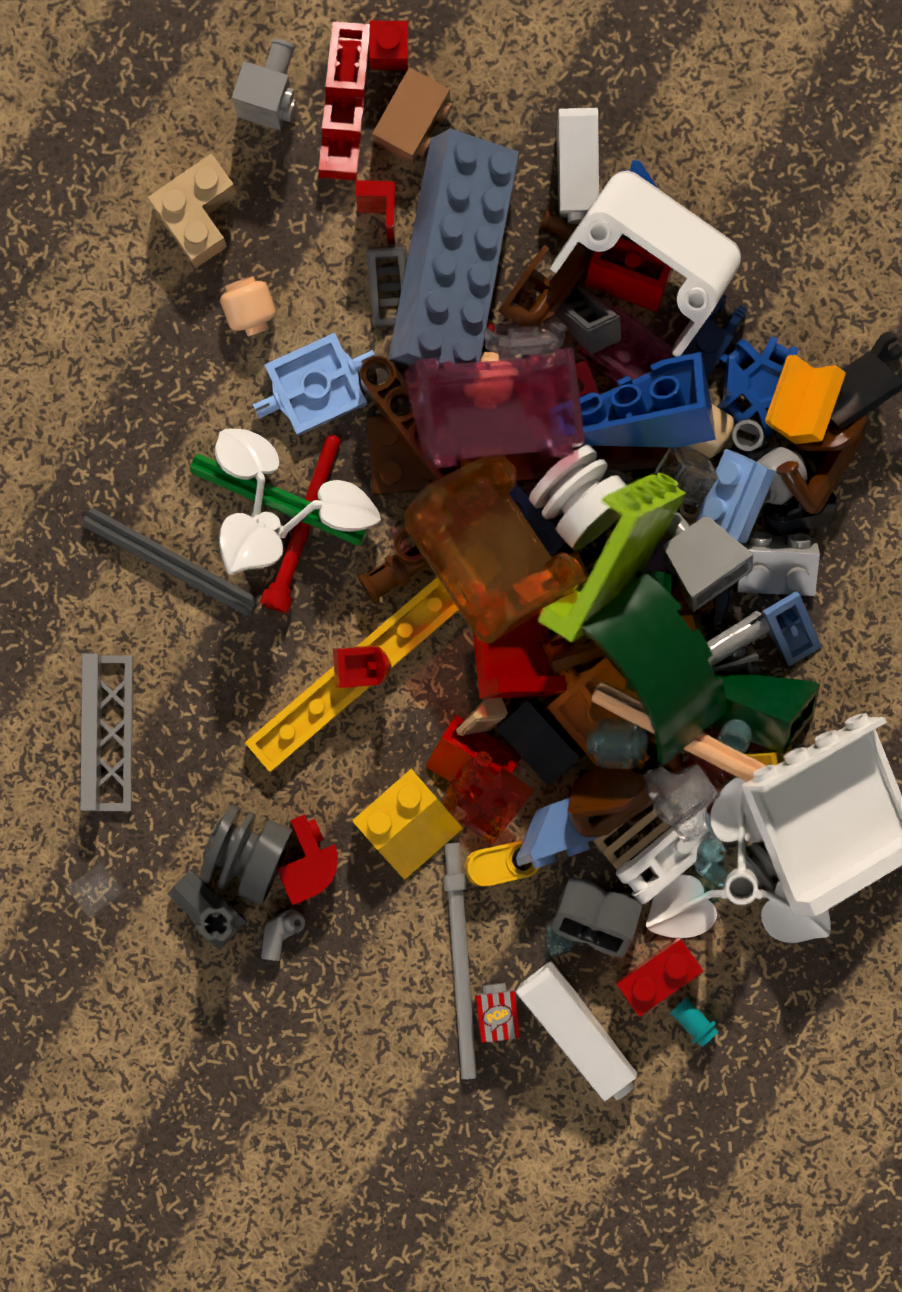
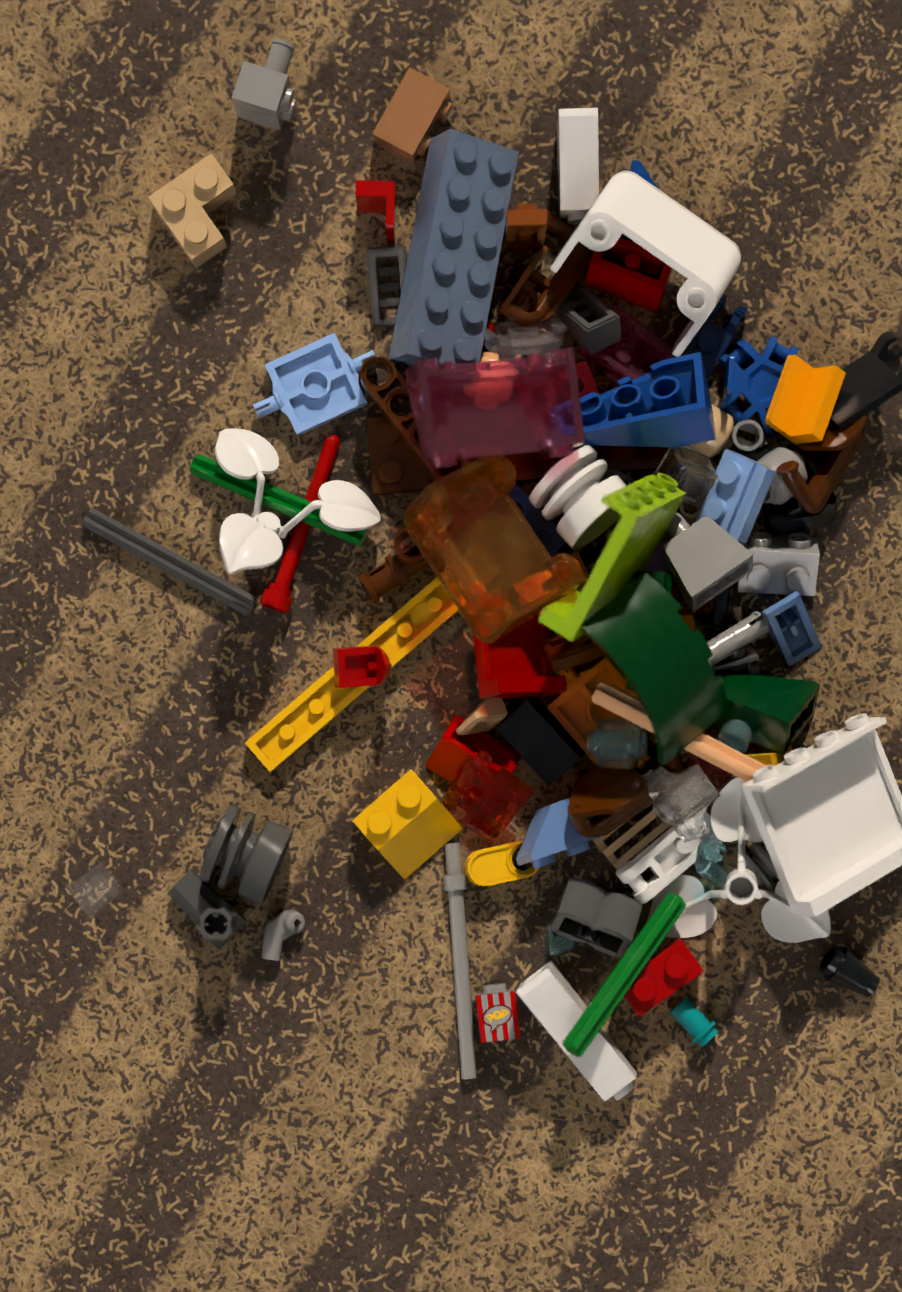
(92, 729): light grey fence -> none
(248, 305): light nougat head -> none
(313, 872): red brick -> none
(344, 101): red slope -> none
(389, 45): red brick -> none
(525, 227): none -> dark orange plate
(624, 974): none -> green axle
(848, 971): none -> black cone

